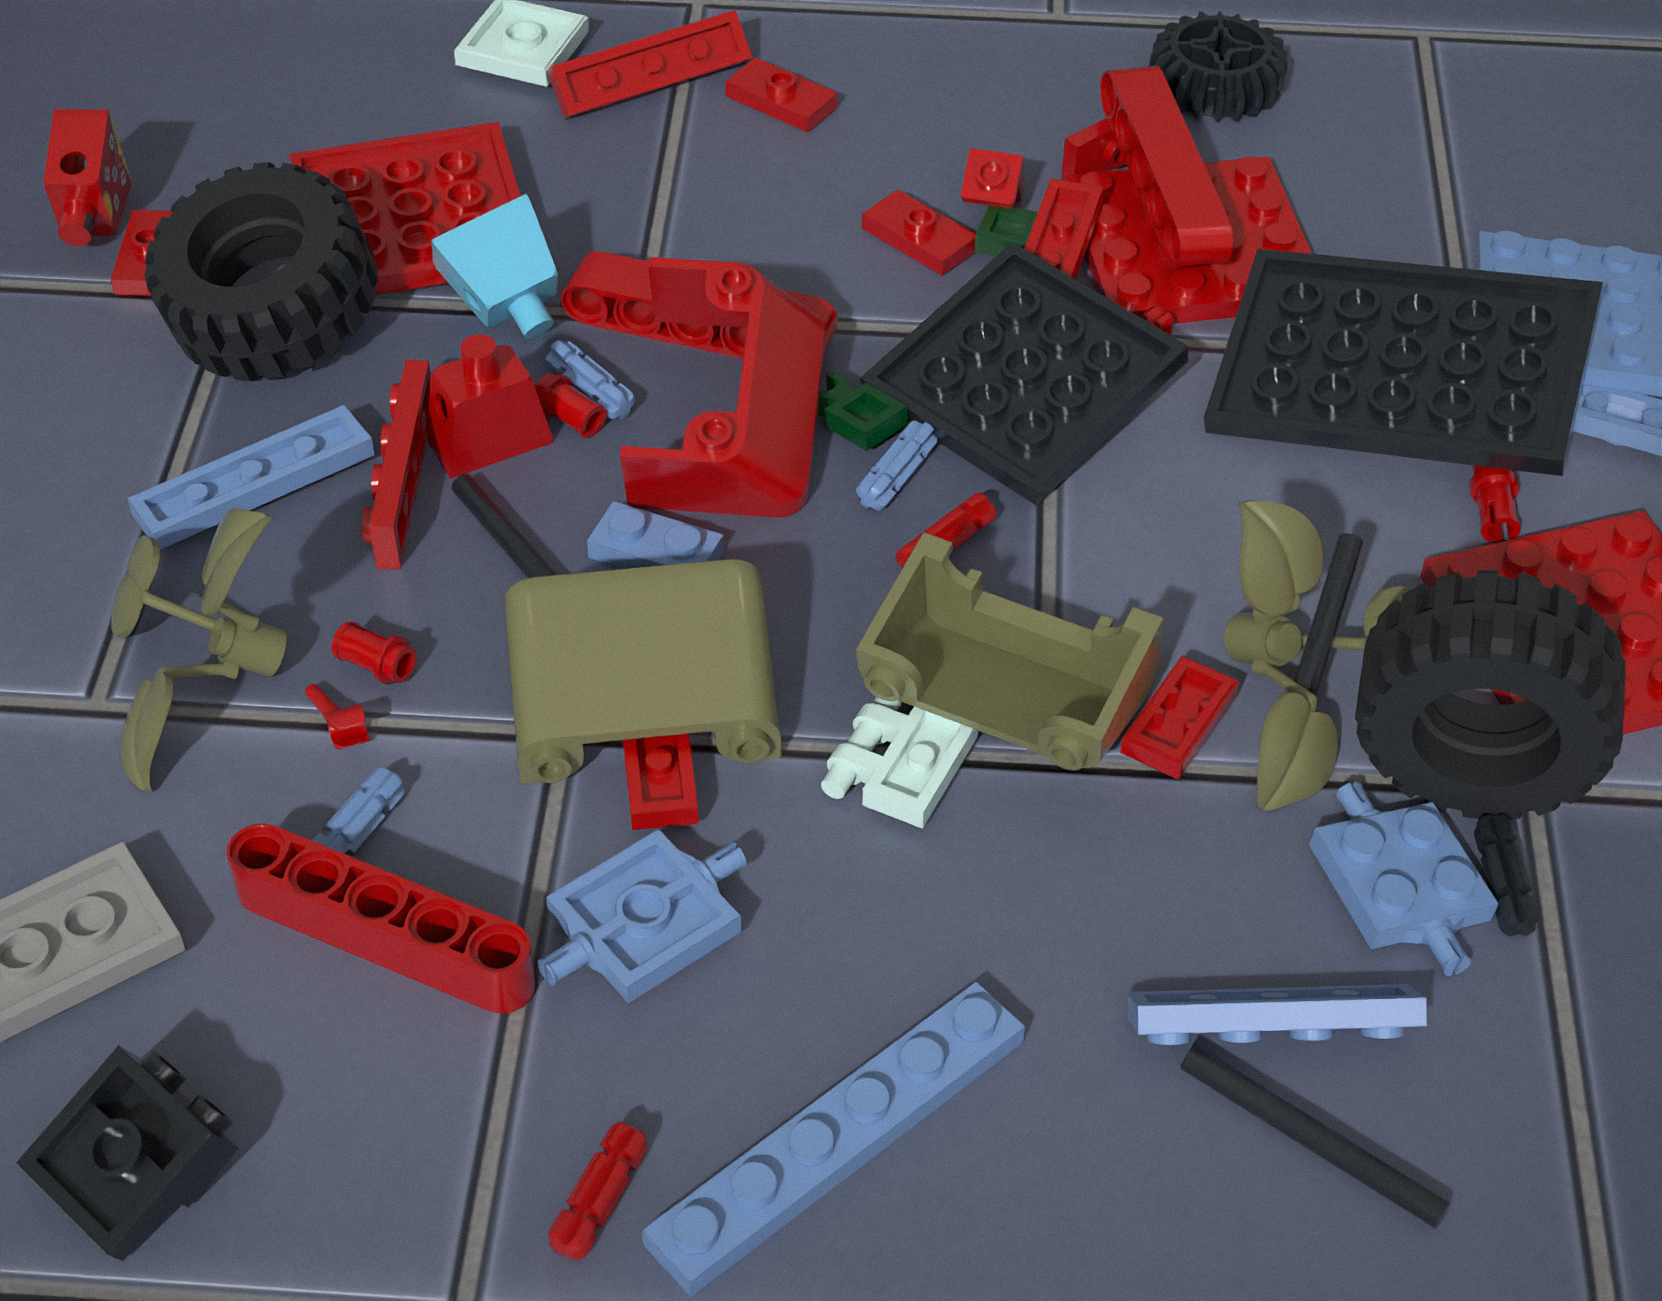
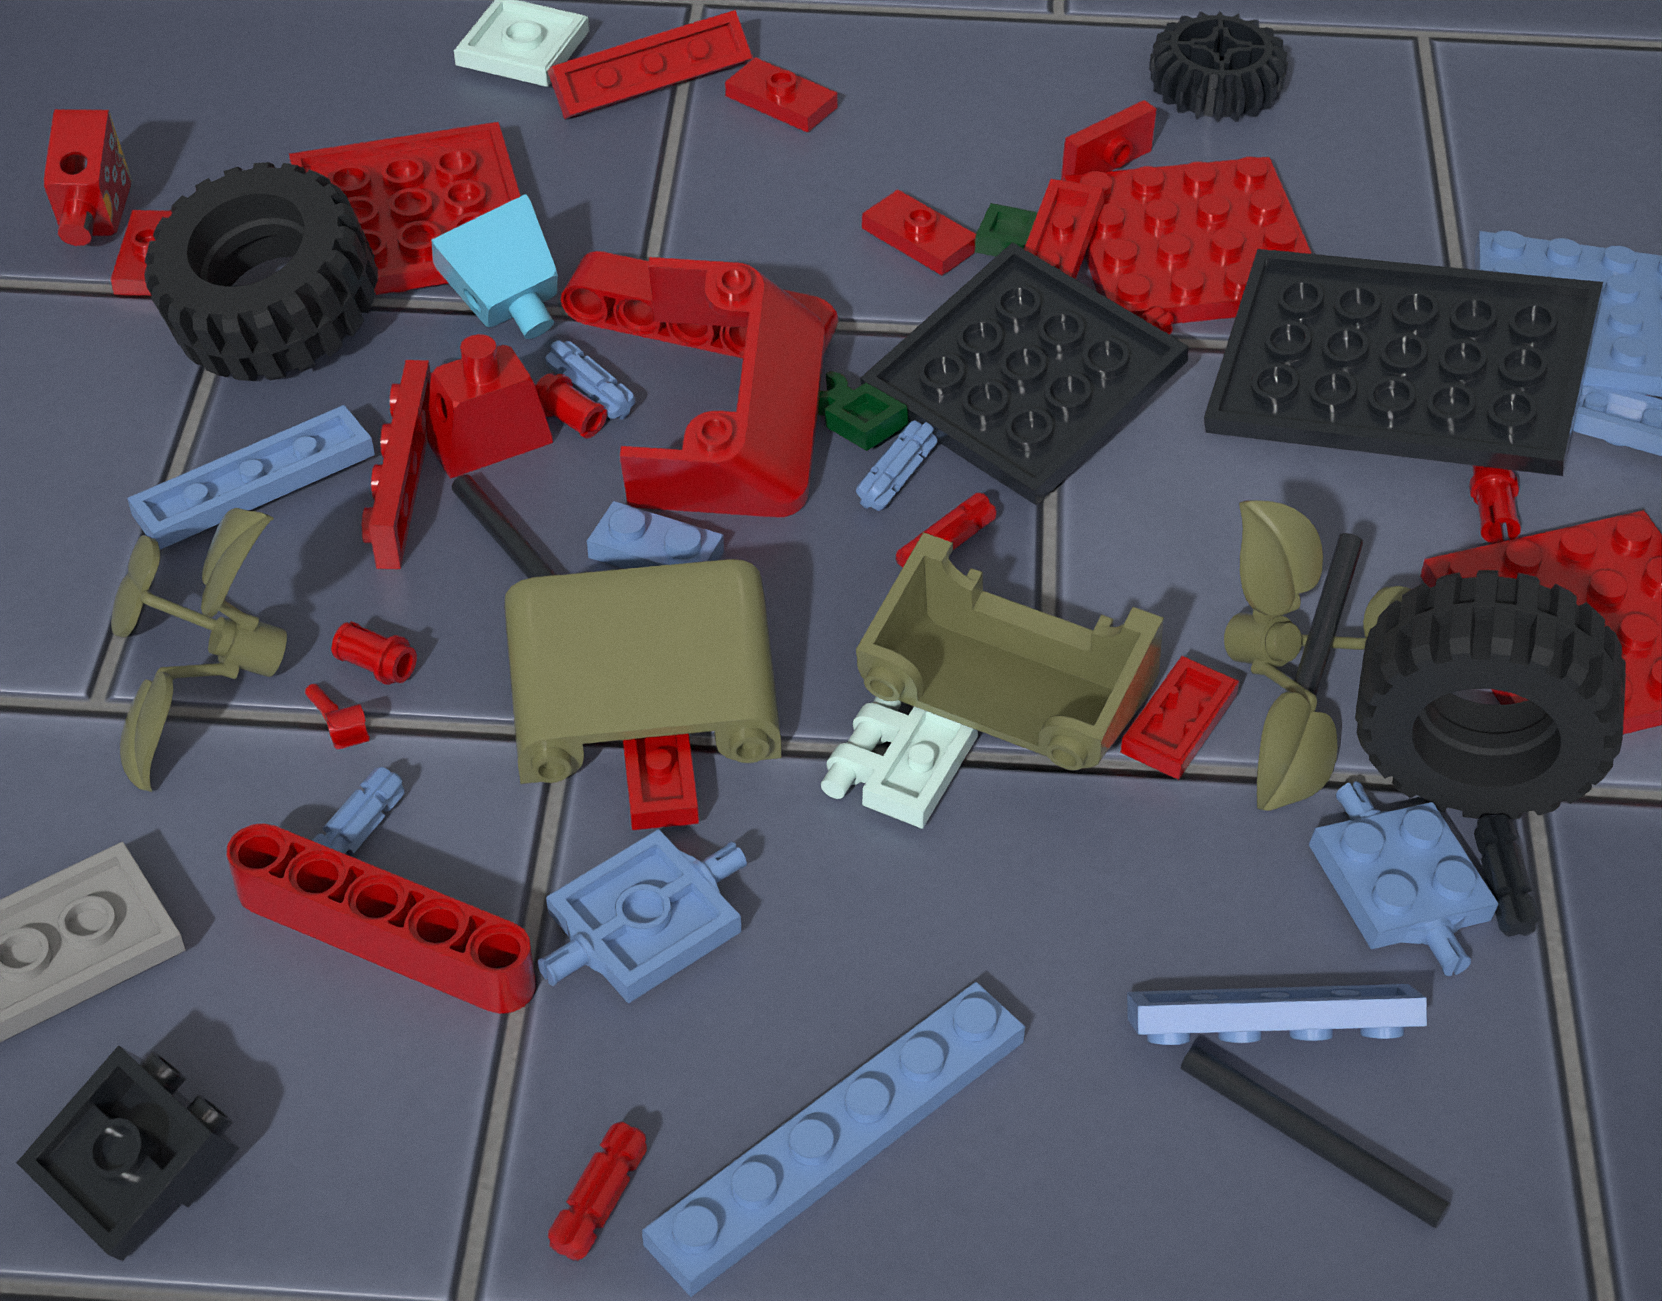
(993, 178): red bracket -> none
(1166, 167): red beam -> none

